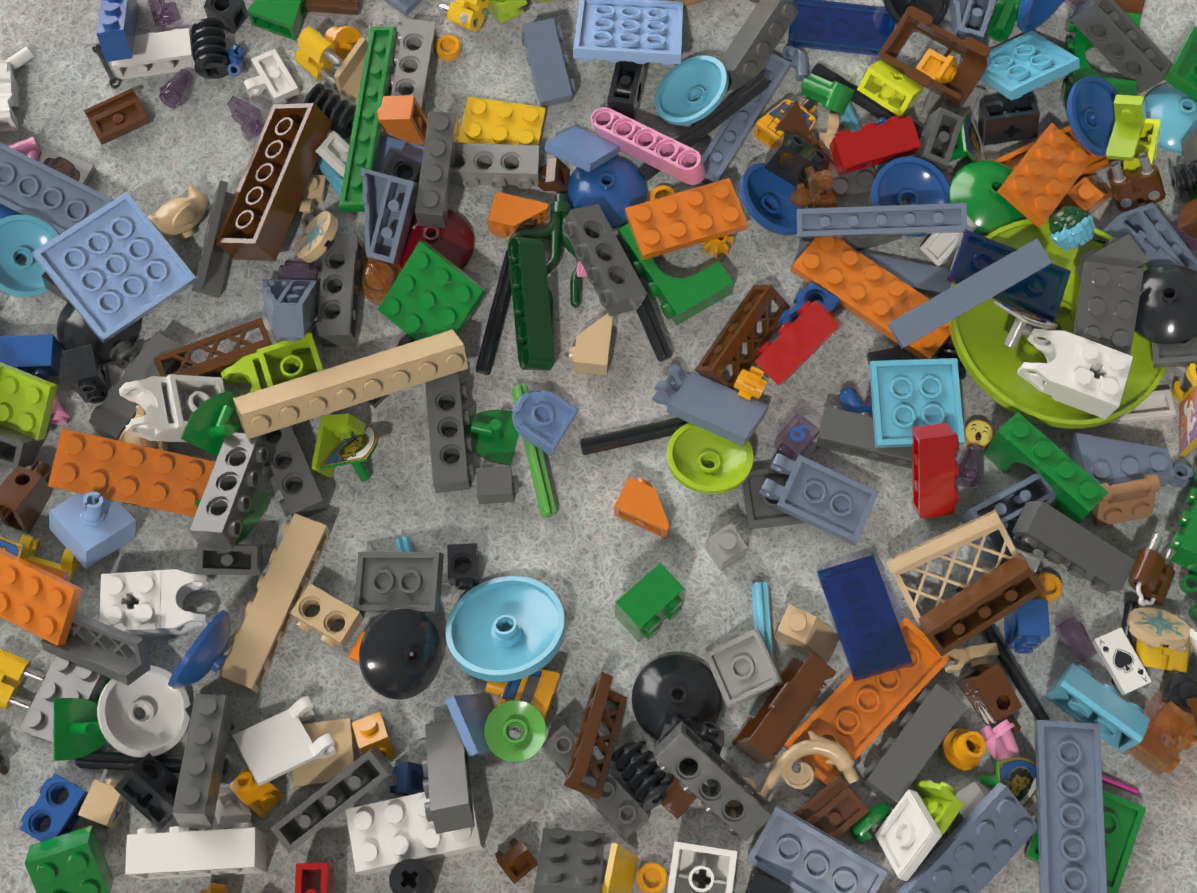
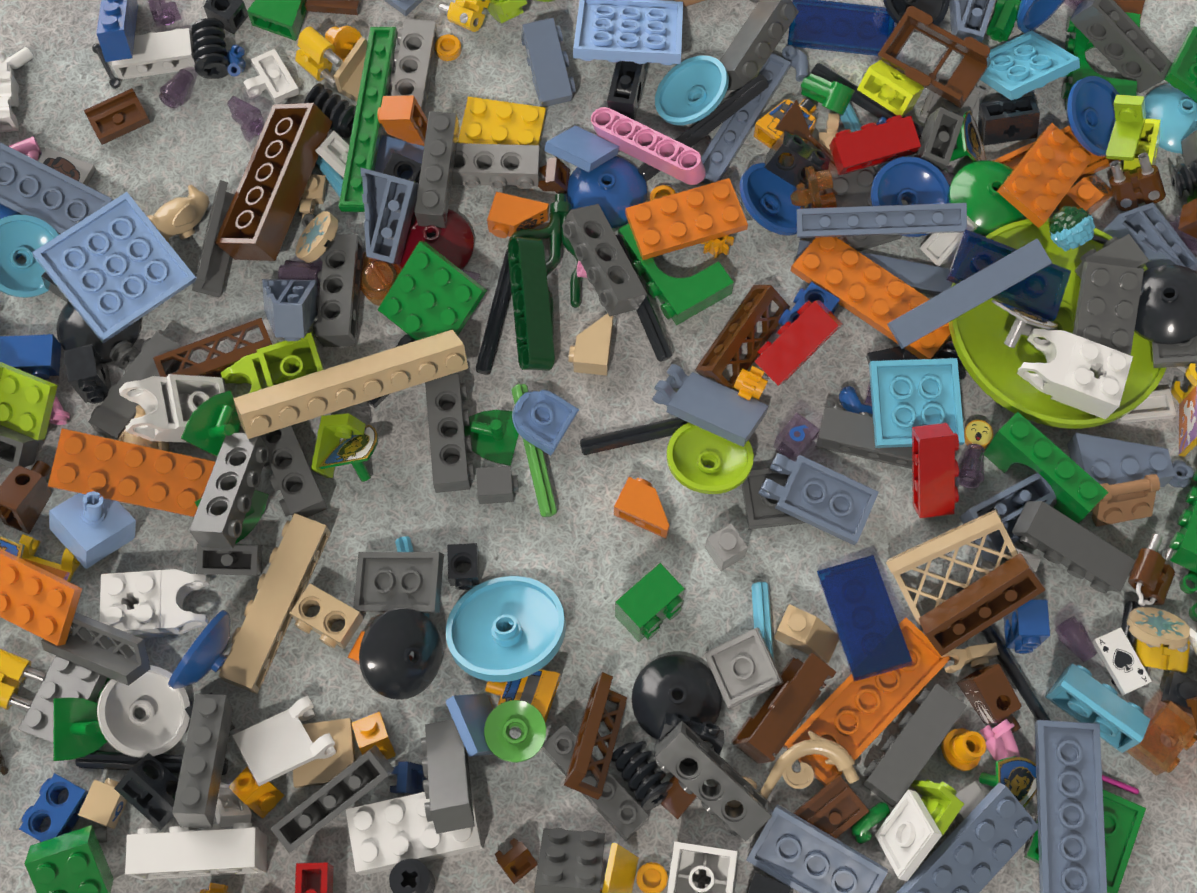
(938, 66): light orange bracket -> none
(1052, 585): light orange tile -> none

